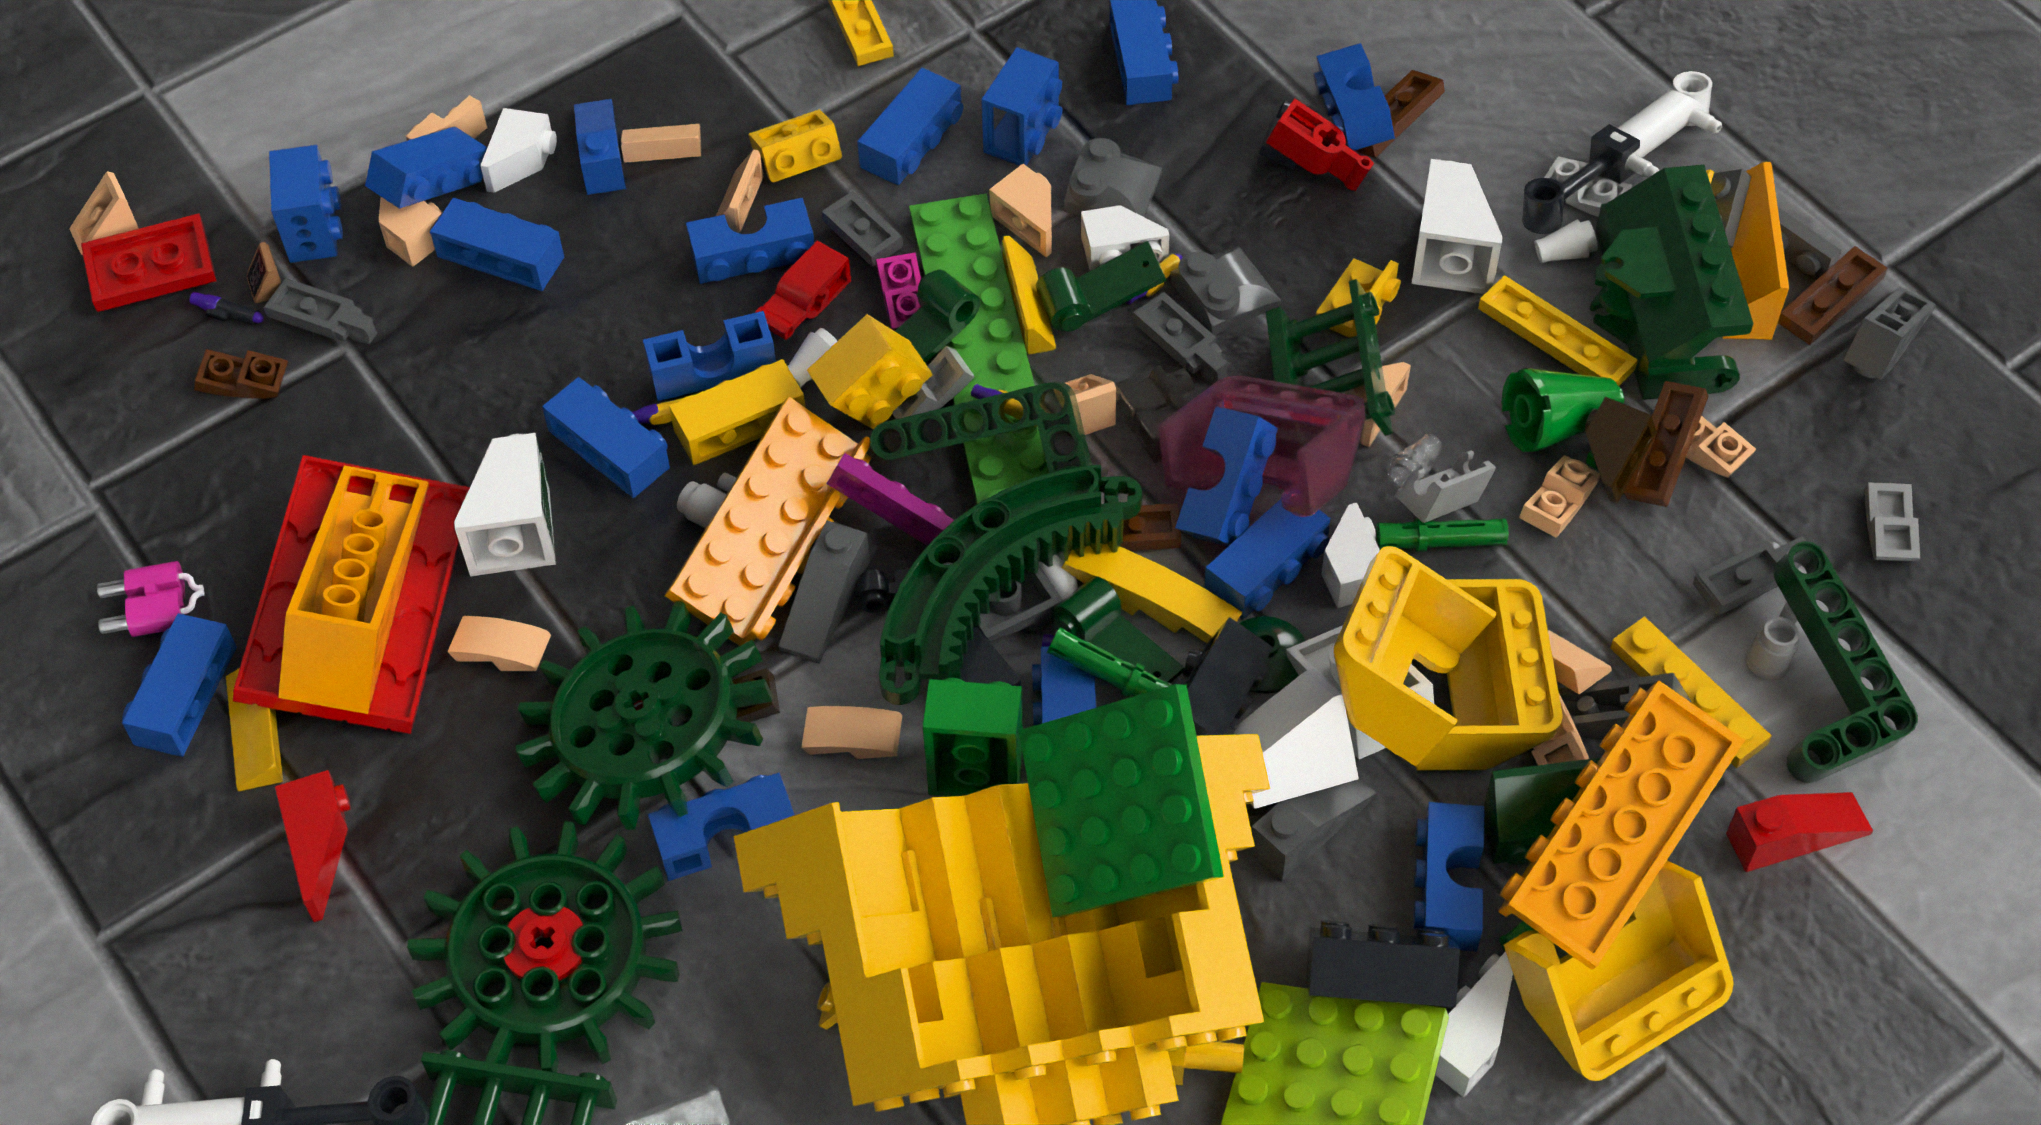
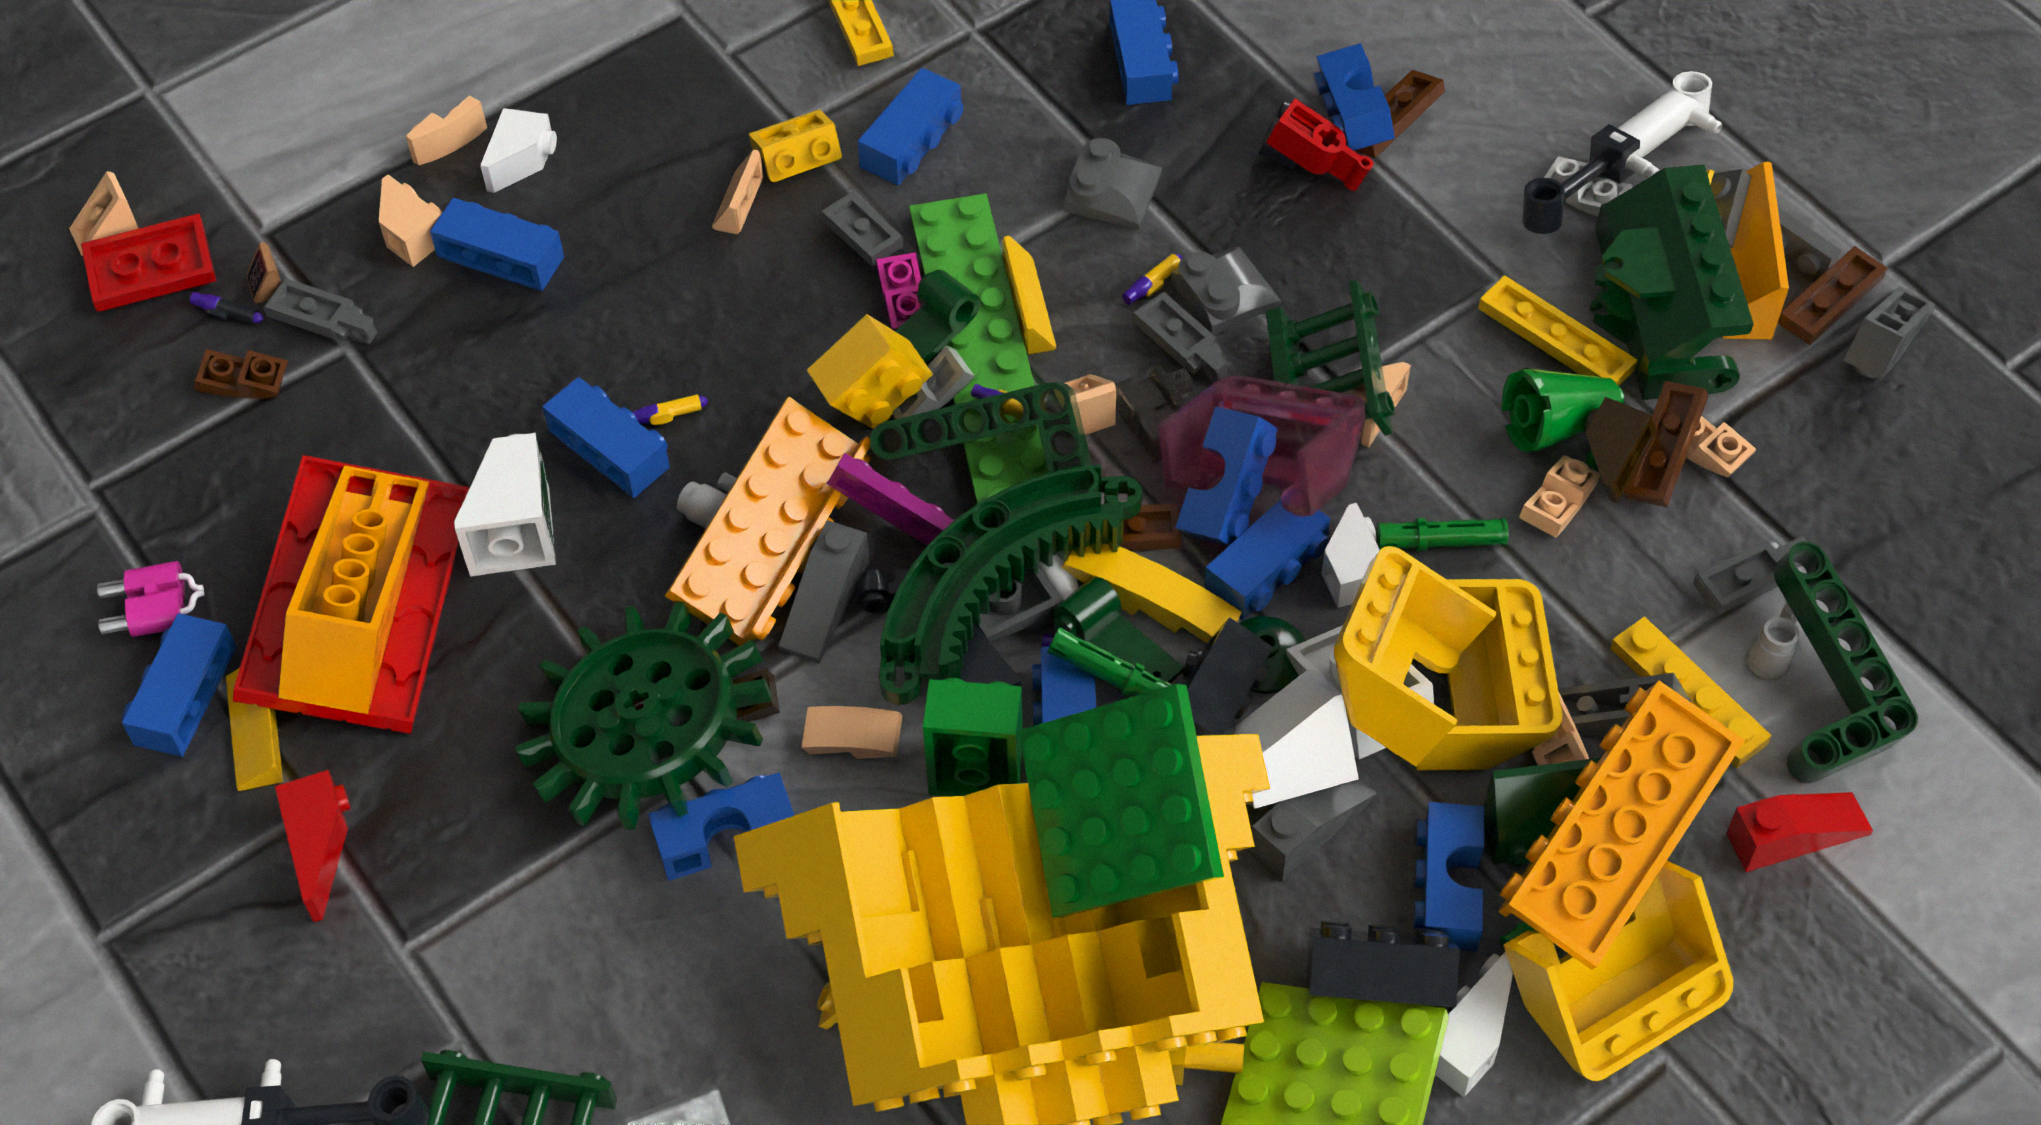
(304, 203): blue piece -> none
(425, 167): blue brick -> none
(502, 641): light nougat slope -> none
(545, 949): dark green gear -> none
(599, 146): blue slope -> none
(661, 143): light nougat slope -> none
(686, 369): blue arch -> none
(725, 254): blue arch -> none
(733, 411): yellow brick -> none
(806, 289): red piece -> none
(809, 352): white cone -> none
(1024, 207): light nougat slope -> none
(1029, 94): blue piece -> none
(1078, 300): dark green door -> none
(1115, 231): white slope -> none
(1381, 283): yellow bracket -> none
(1413, 458): clear cone -> none
(1445, 490): light grey hinge -> none
(1457, 232): white slope -> none
(1567, 243): white cone -> none
(1575, 666): light nougat slope -> none
(1891, 522): light grey slope -> none

